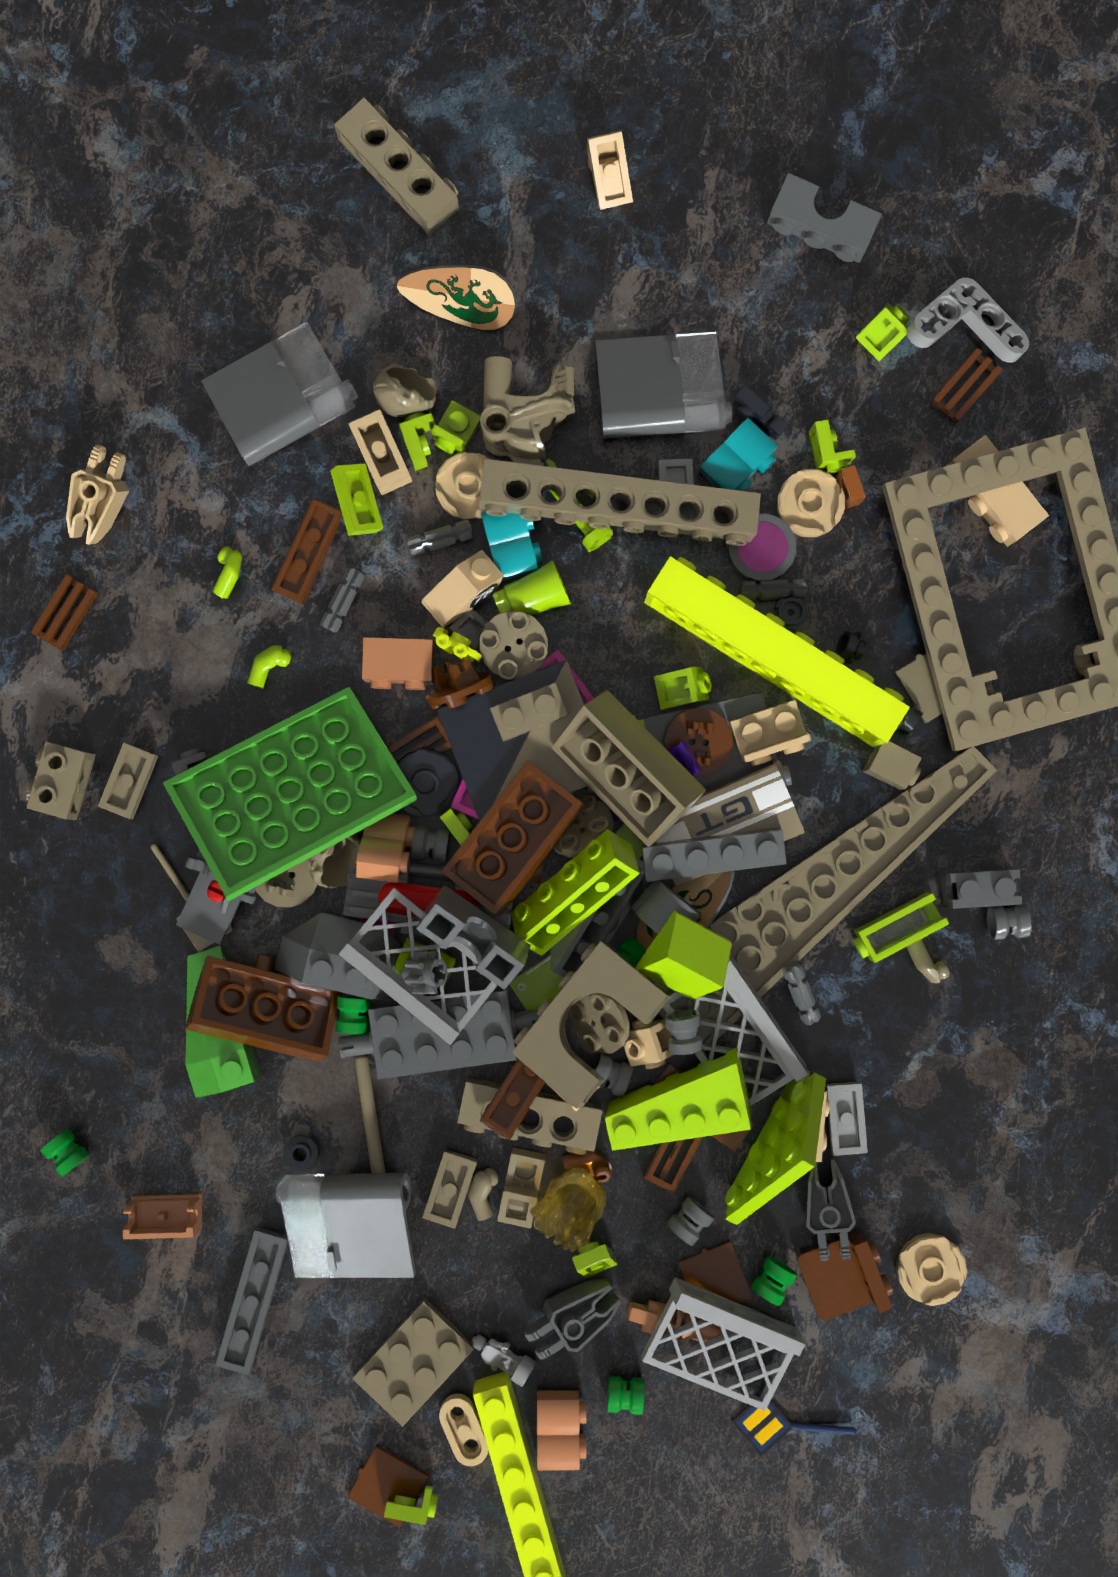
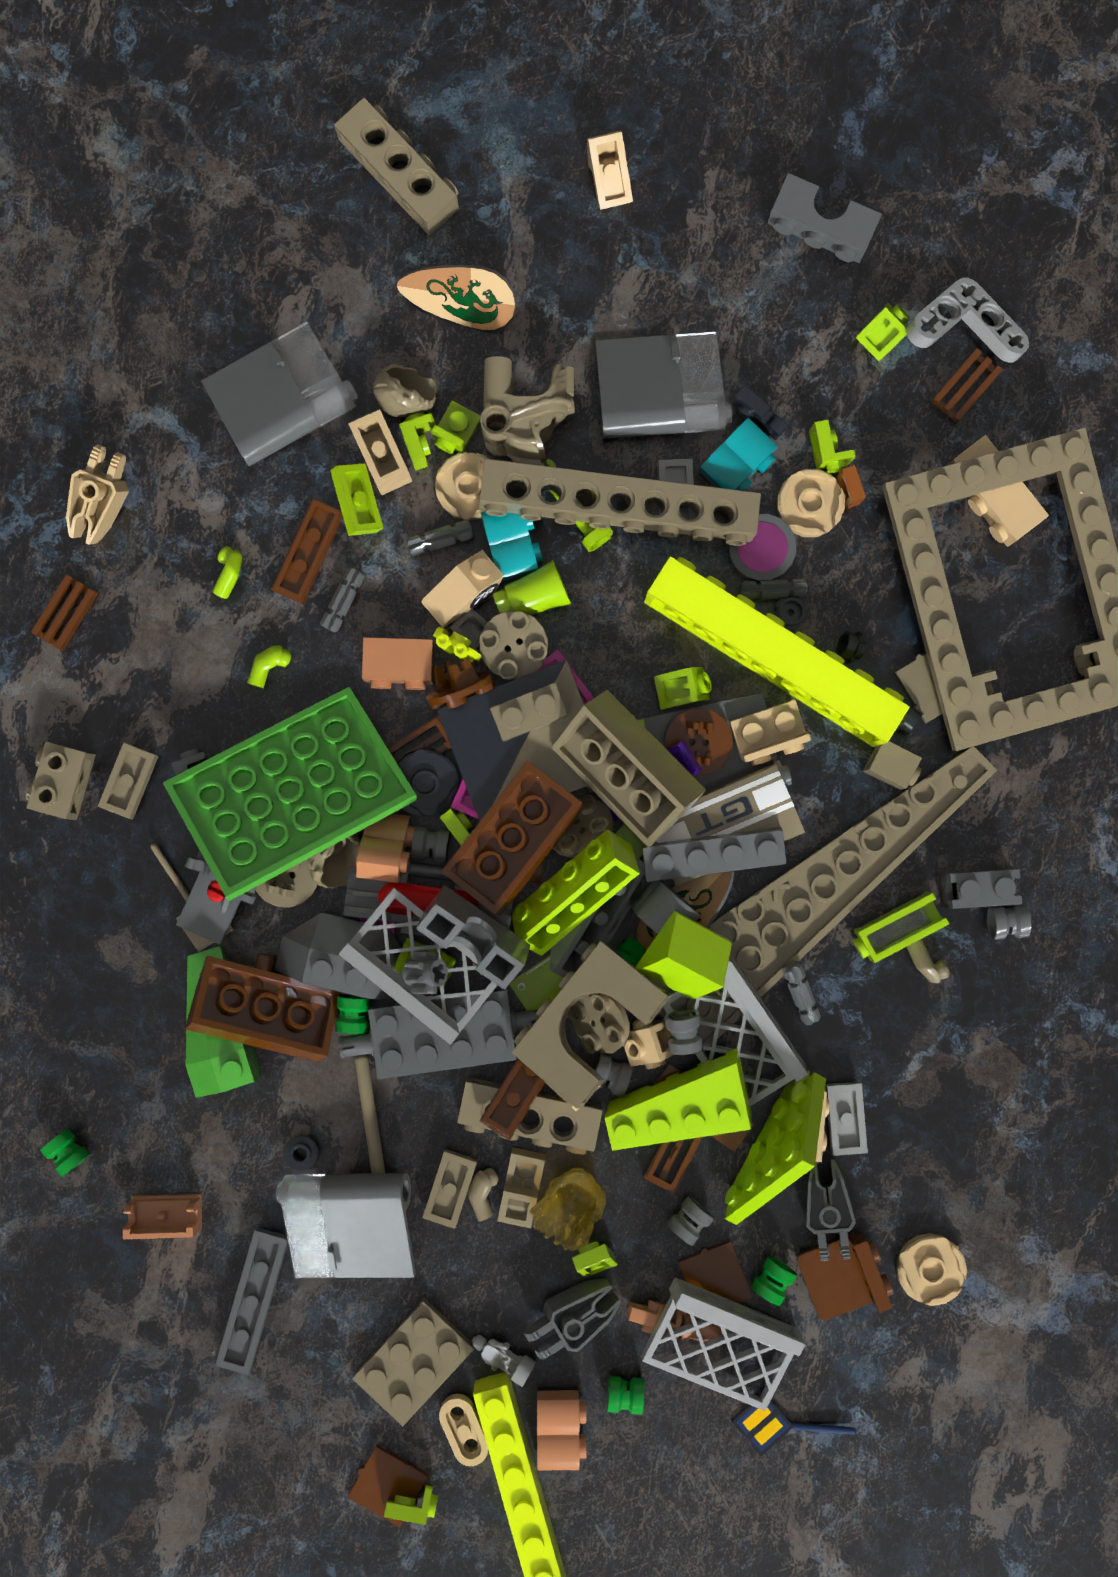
(592, 1162): reddish brown arm -> none

